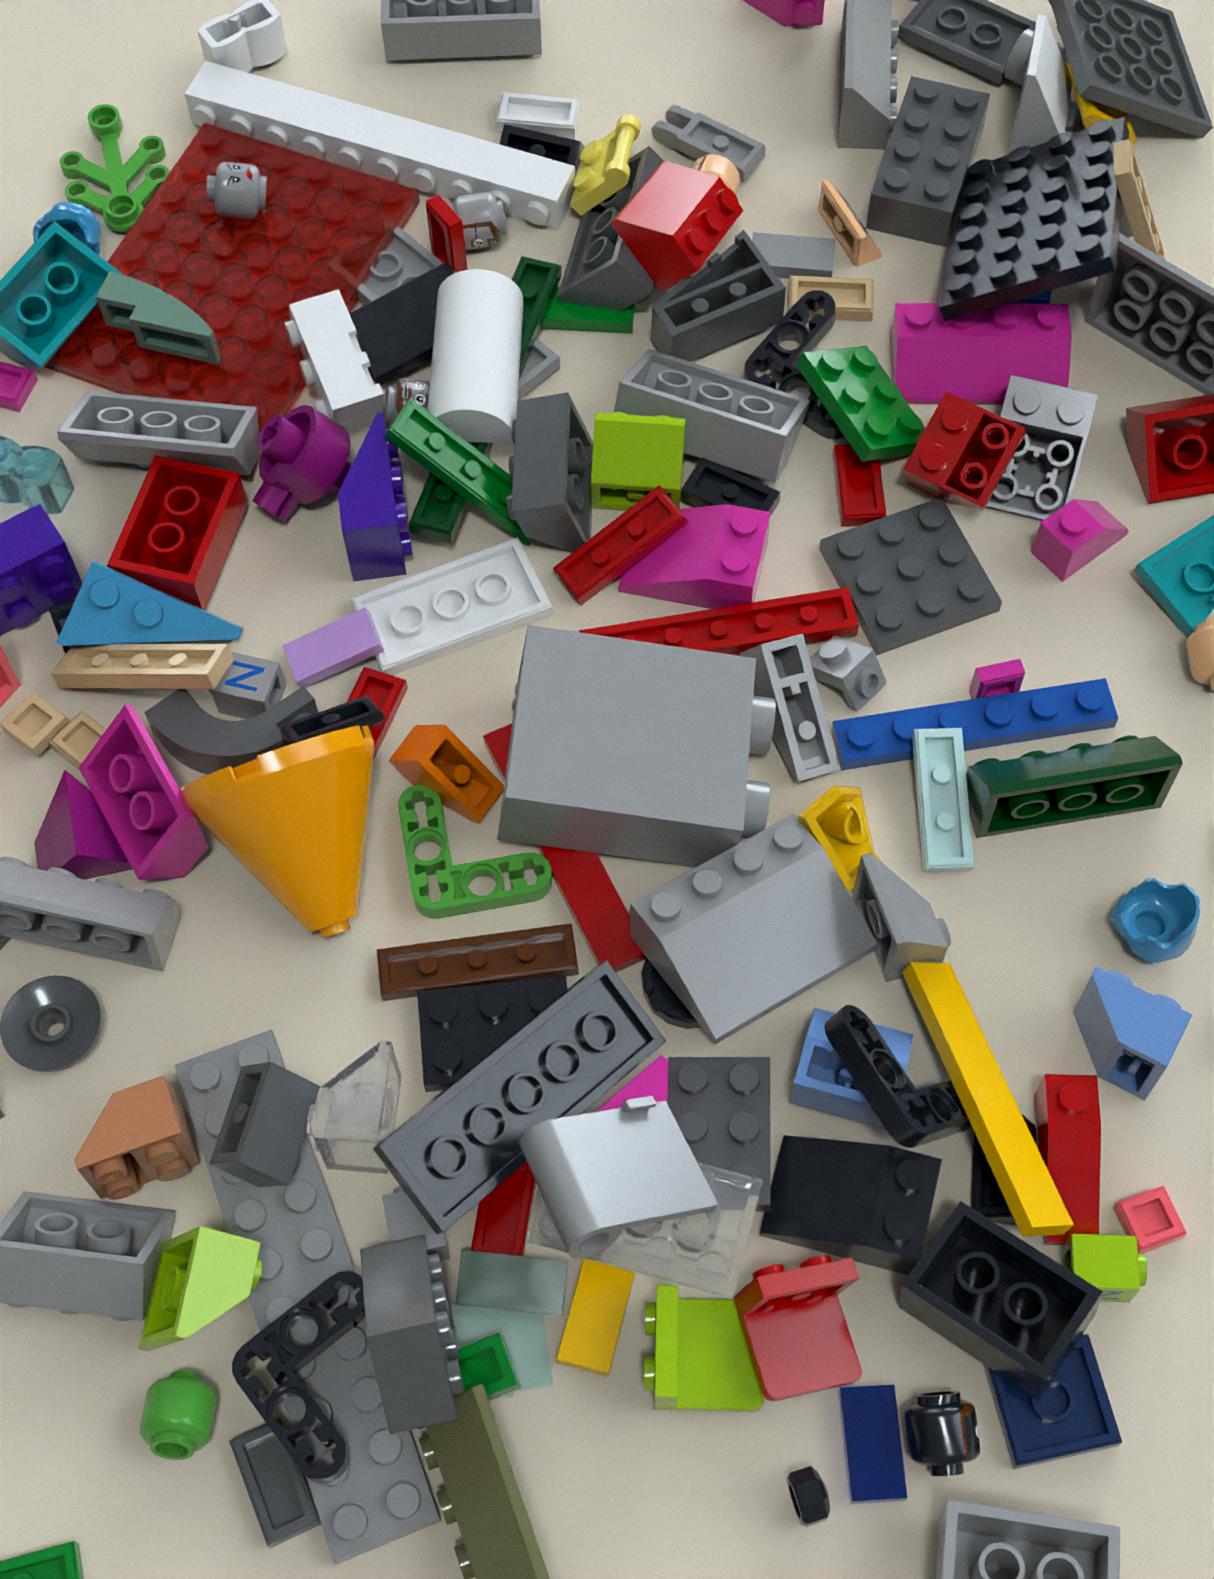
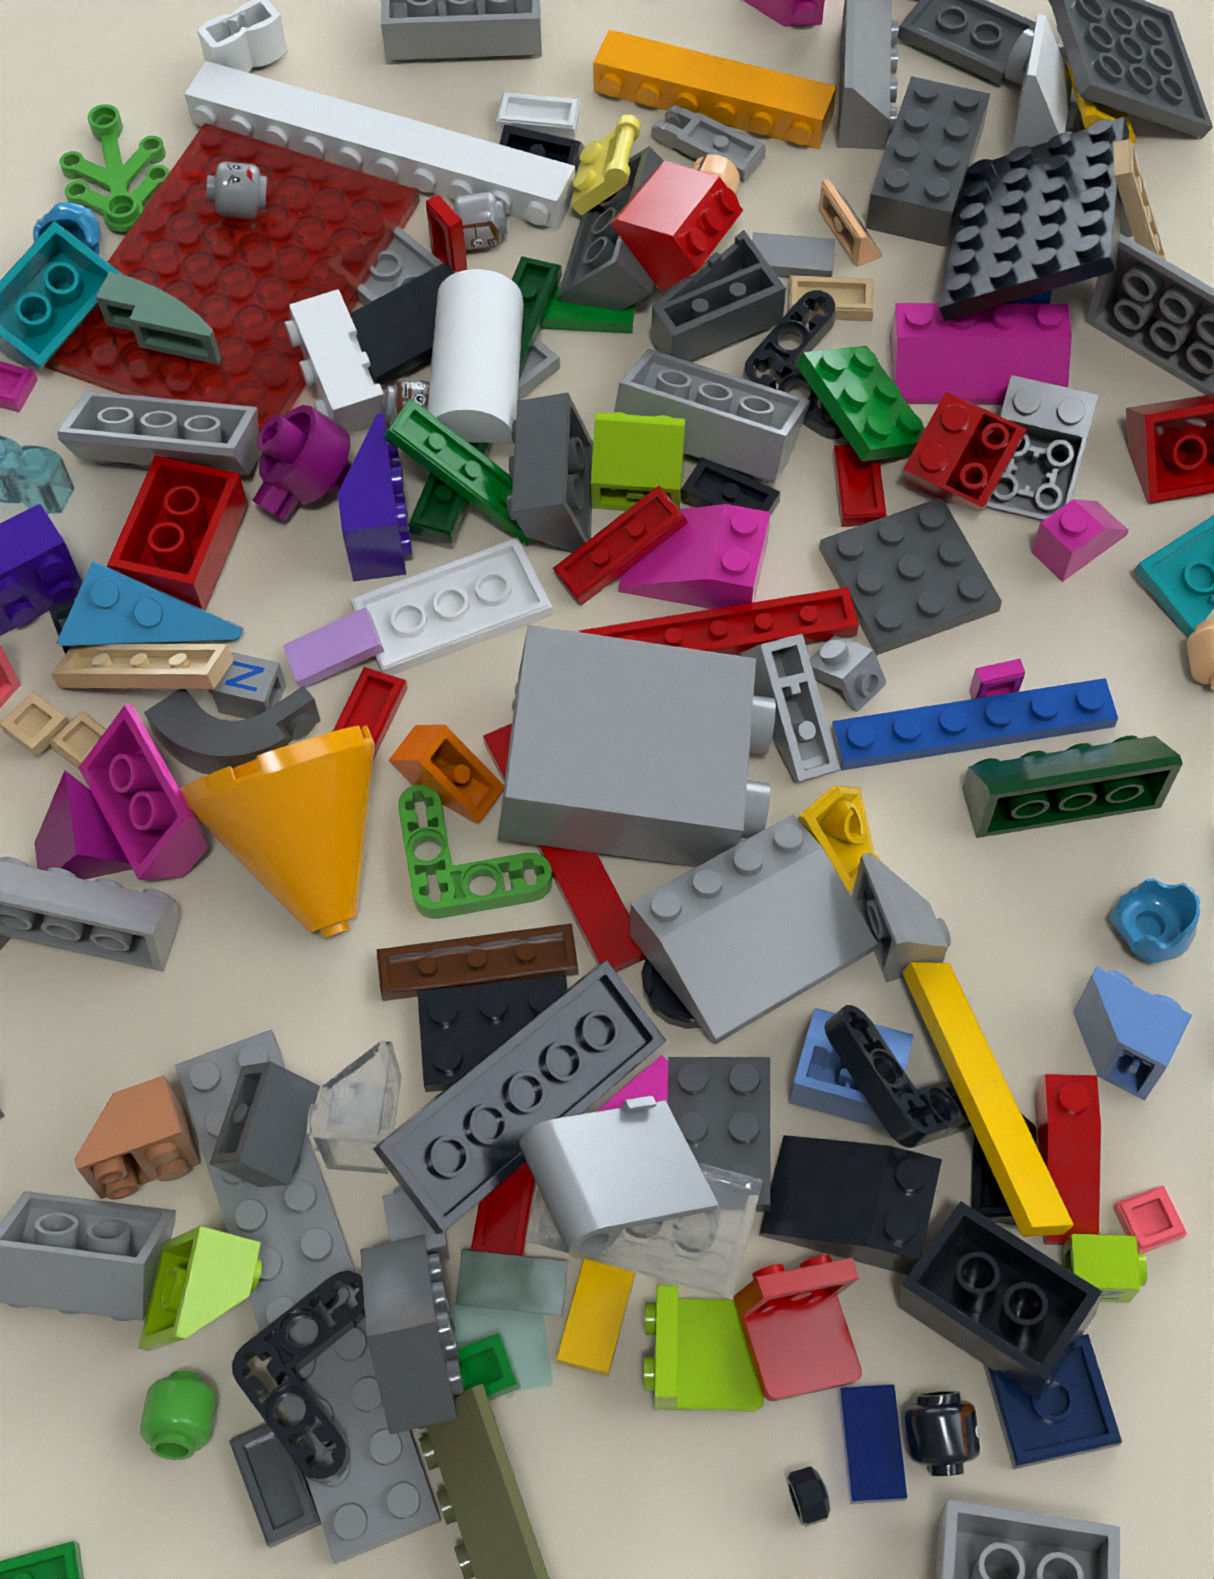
(40, 1006): dark grey dish -> none
(350, 714): black slope -> none
(714, 86): none -> light orange brick
(942, 800): light aqua tile -> none

